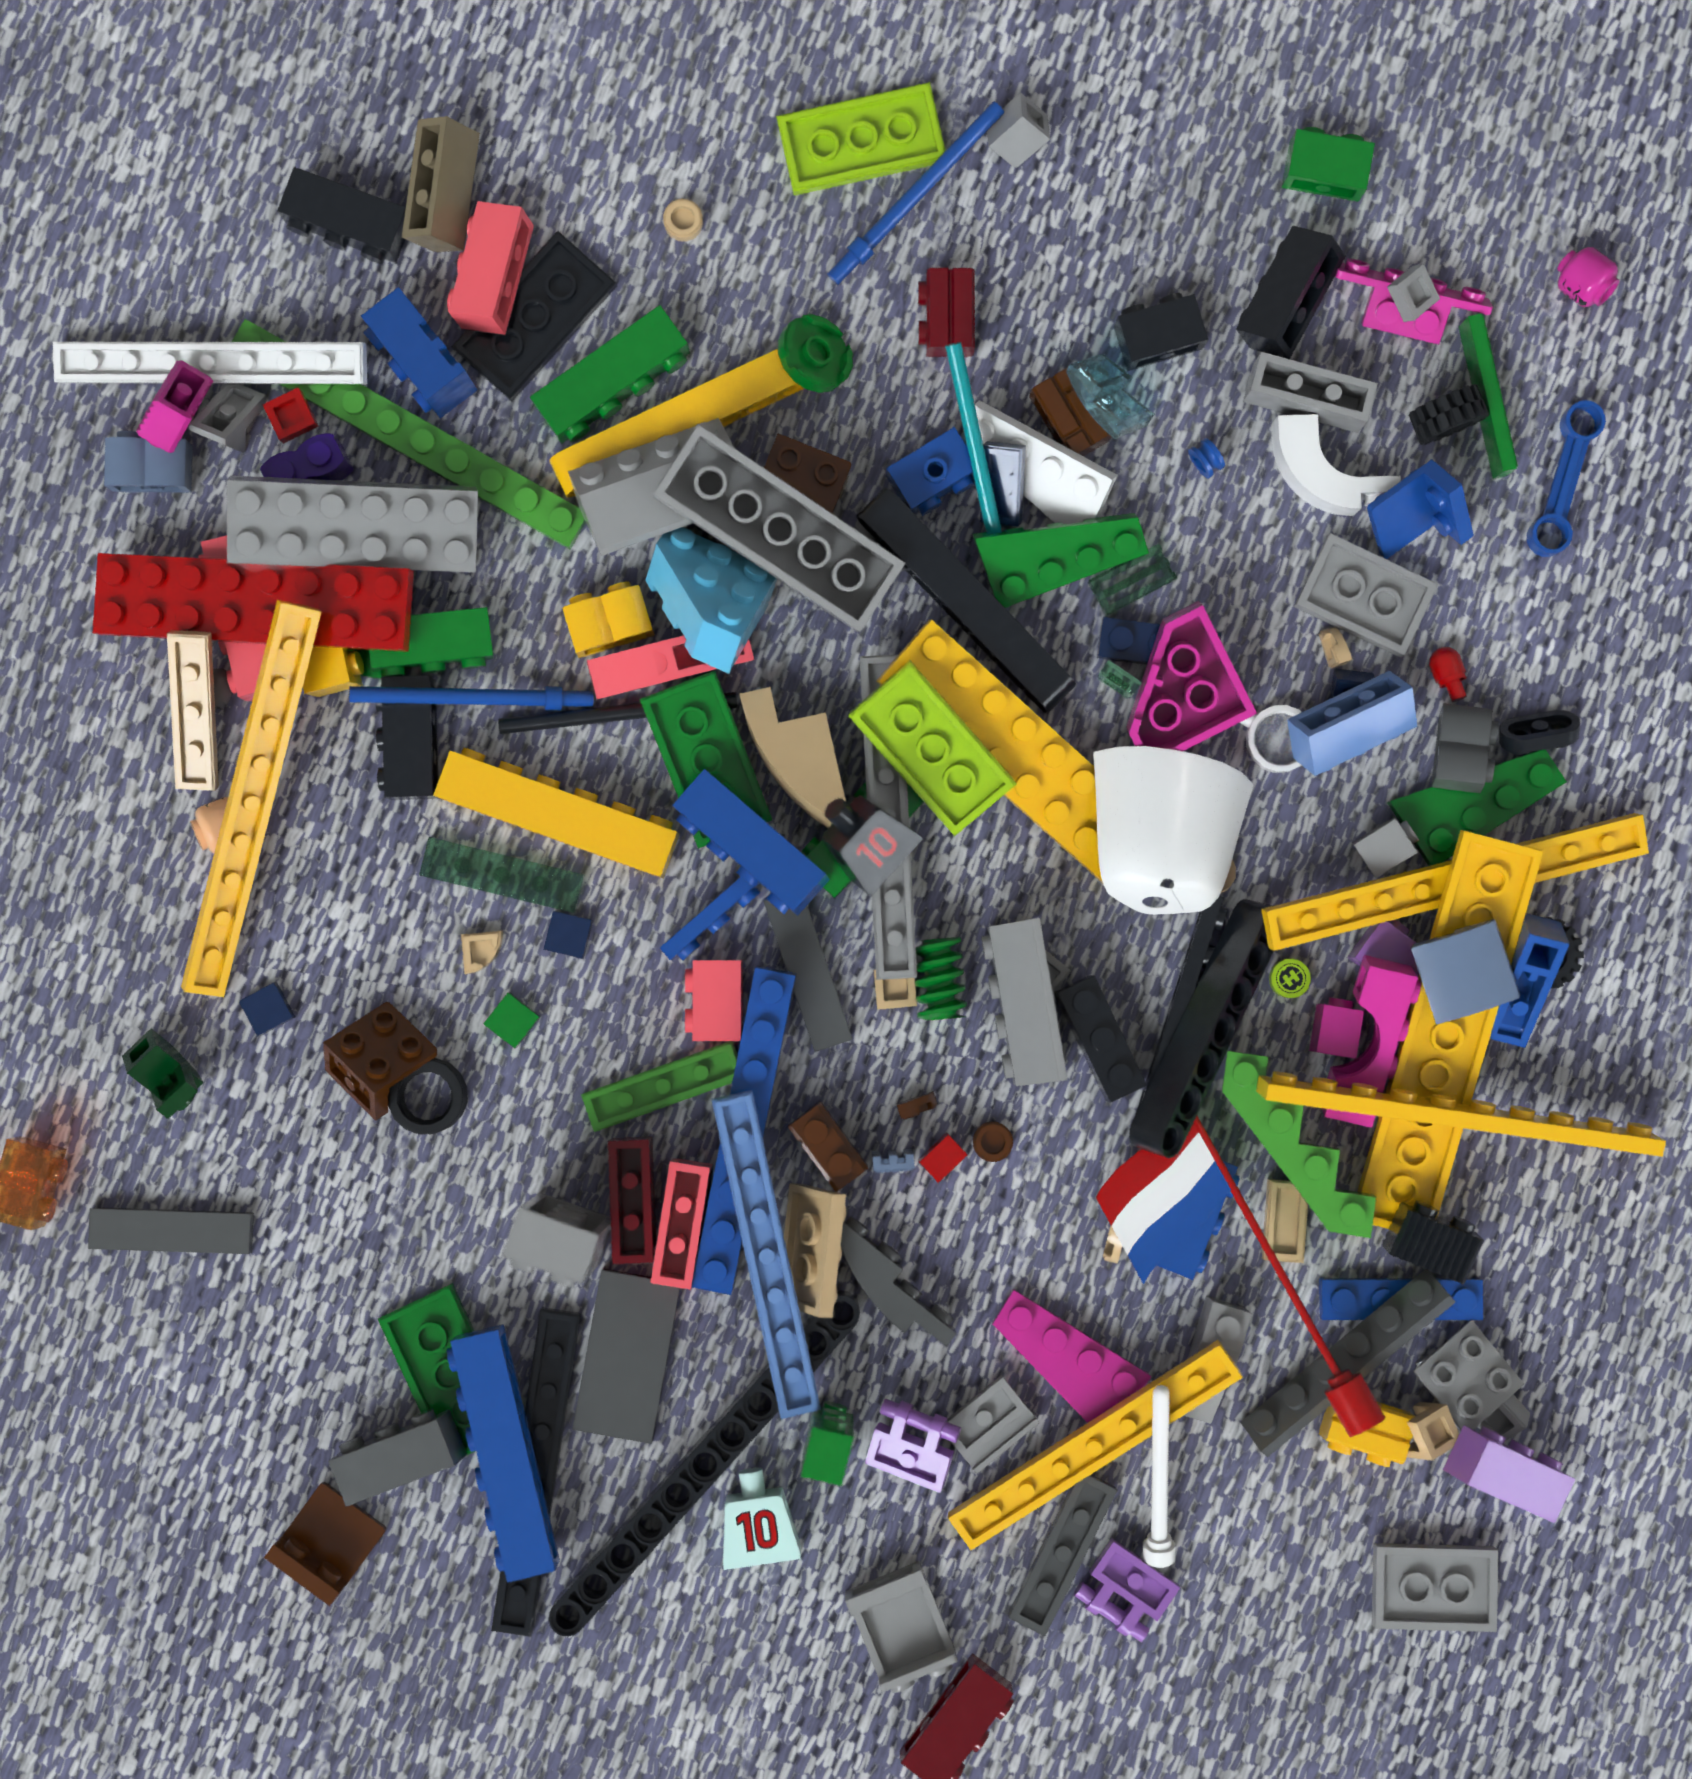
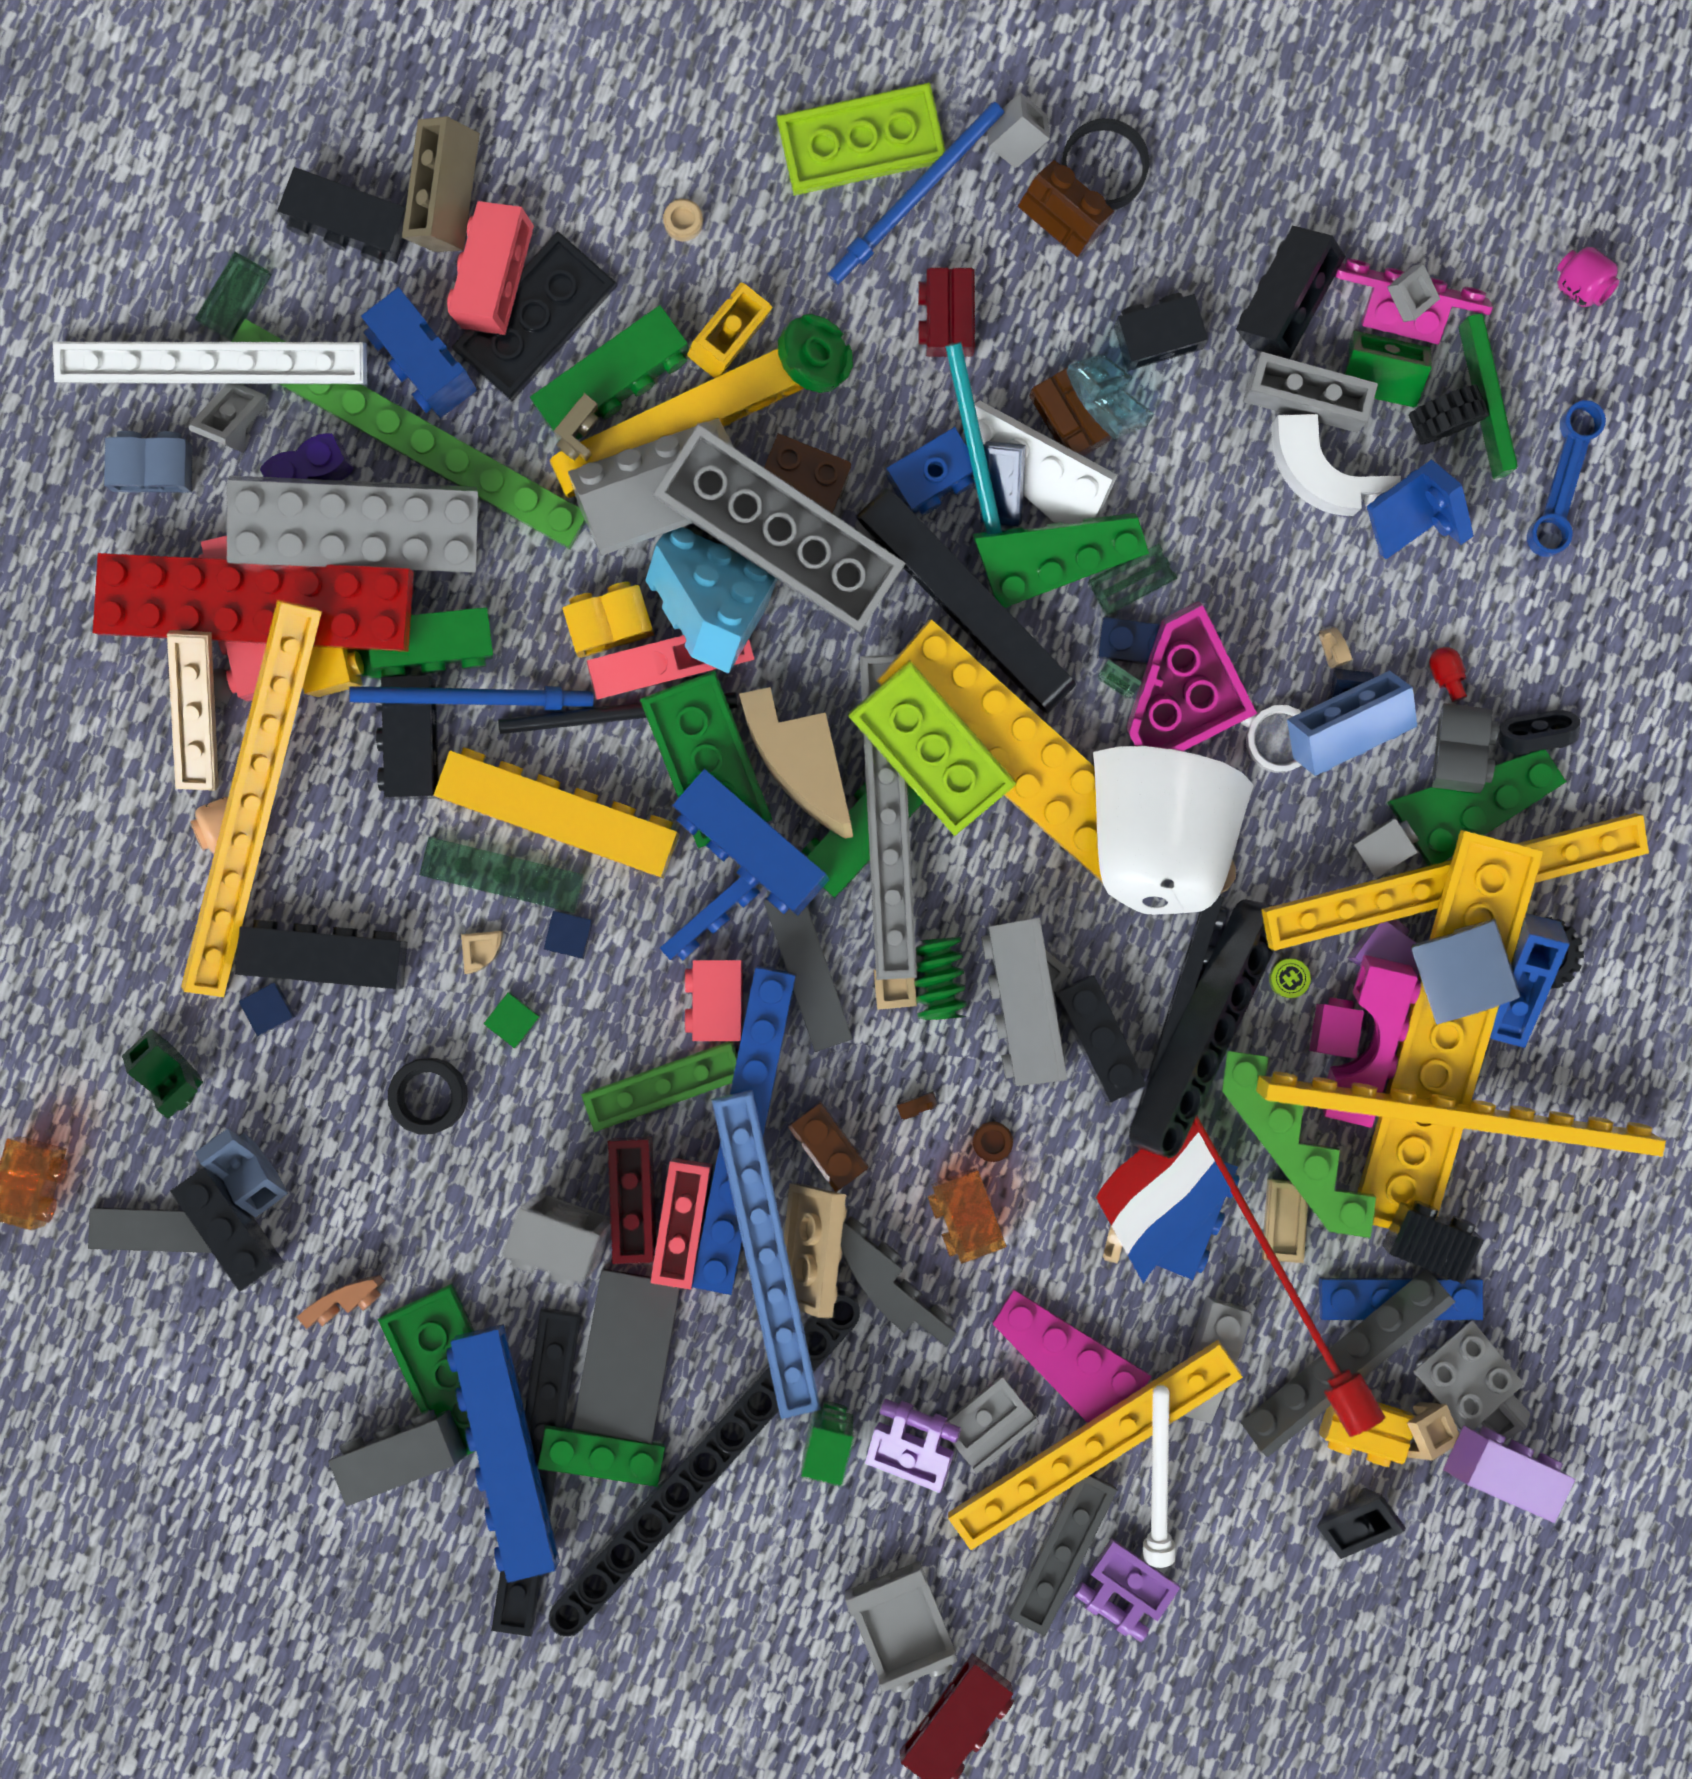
(174, 406): dark pink brick -> none
(227, 1229): none -> black brick
(233, 296): none -> clear green tile
(245, 1171): none -> sand blue brick
(290, 415): red tile -> none
(321, 957): none -> black brick
(326, 1543): reddish brown bracket -> none
(357, 1293): none -> nougat slope
(375, 1056): reddish brown bracket -> none
(578, 420): none -> dark tan bracket
(600, 1456): none -> green plate
(729, 330): none -> yellow brick
(758, 1525): light aqua torso -> none
(867, 841): torso -> none
(893, 1163): sand blue tile -> none
(942, 1157): red piece -> none
(968, 1216): none -> clear orange brick
(1066, 208): none -> reddish brown brick
(1125, 130): none -> black tyre
(1206, 458): blue bush -> none
(1328, 164): green brick -> none
(1360, 1524): none -> black slope
(1365, 595): light grey plate -> none
(1393, 364): none -> green panel
(1435, 1587): light grey plate -> none

